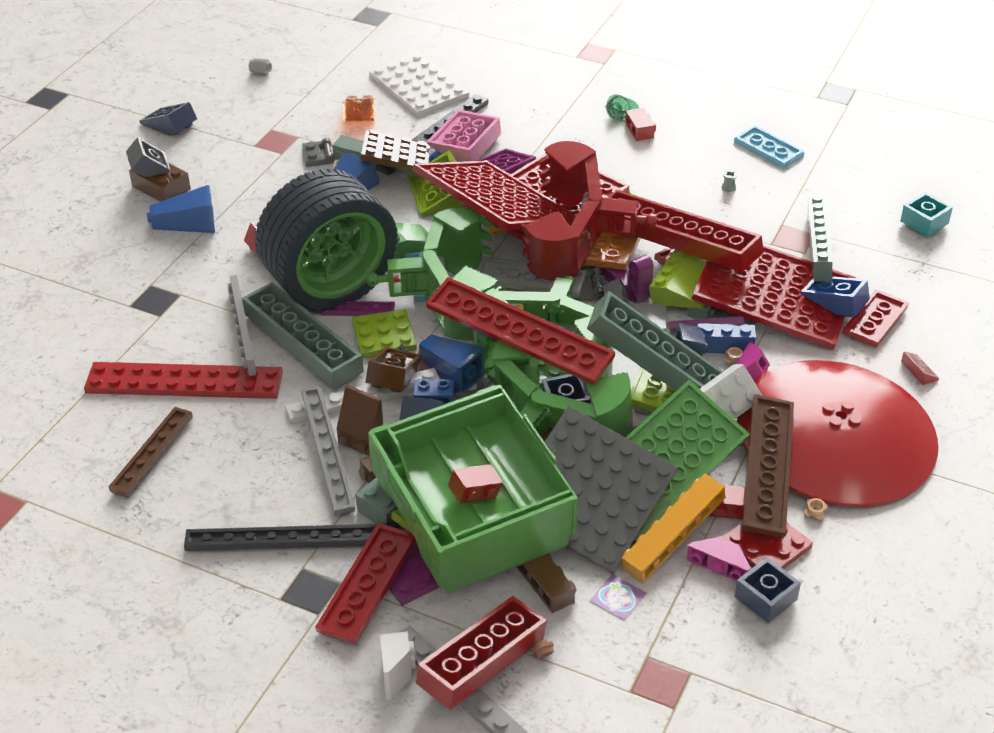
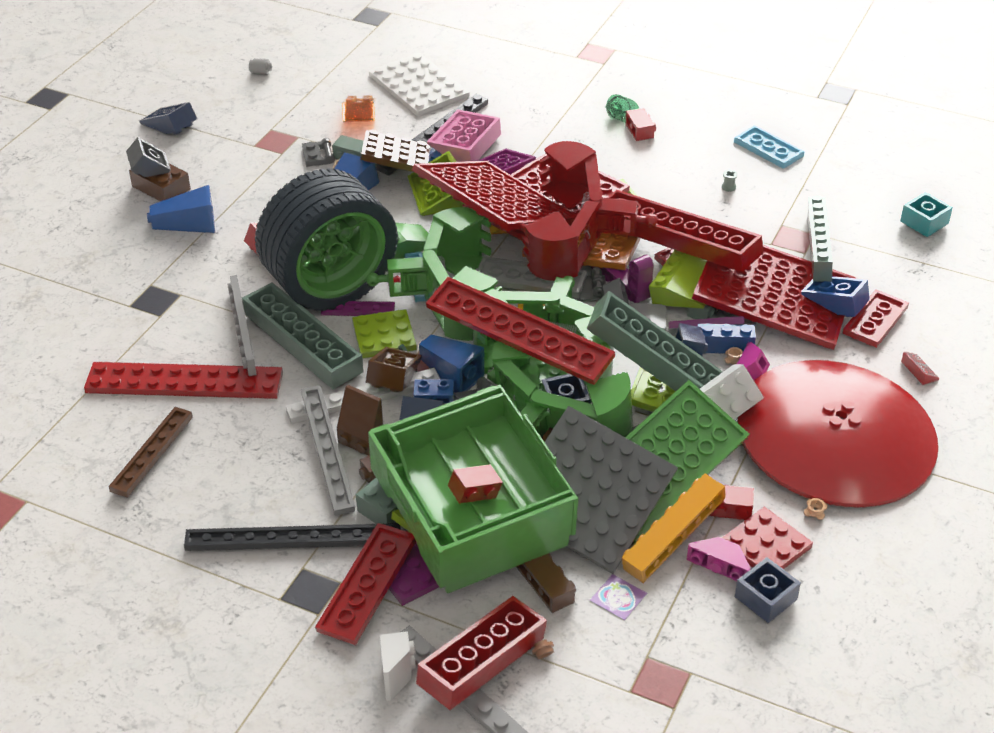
(768, 466): reddish brown plate -> none

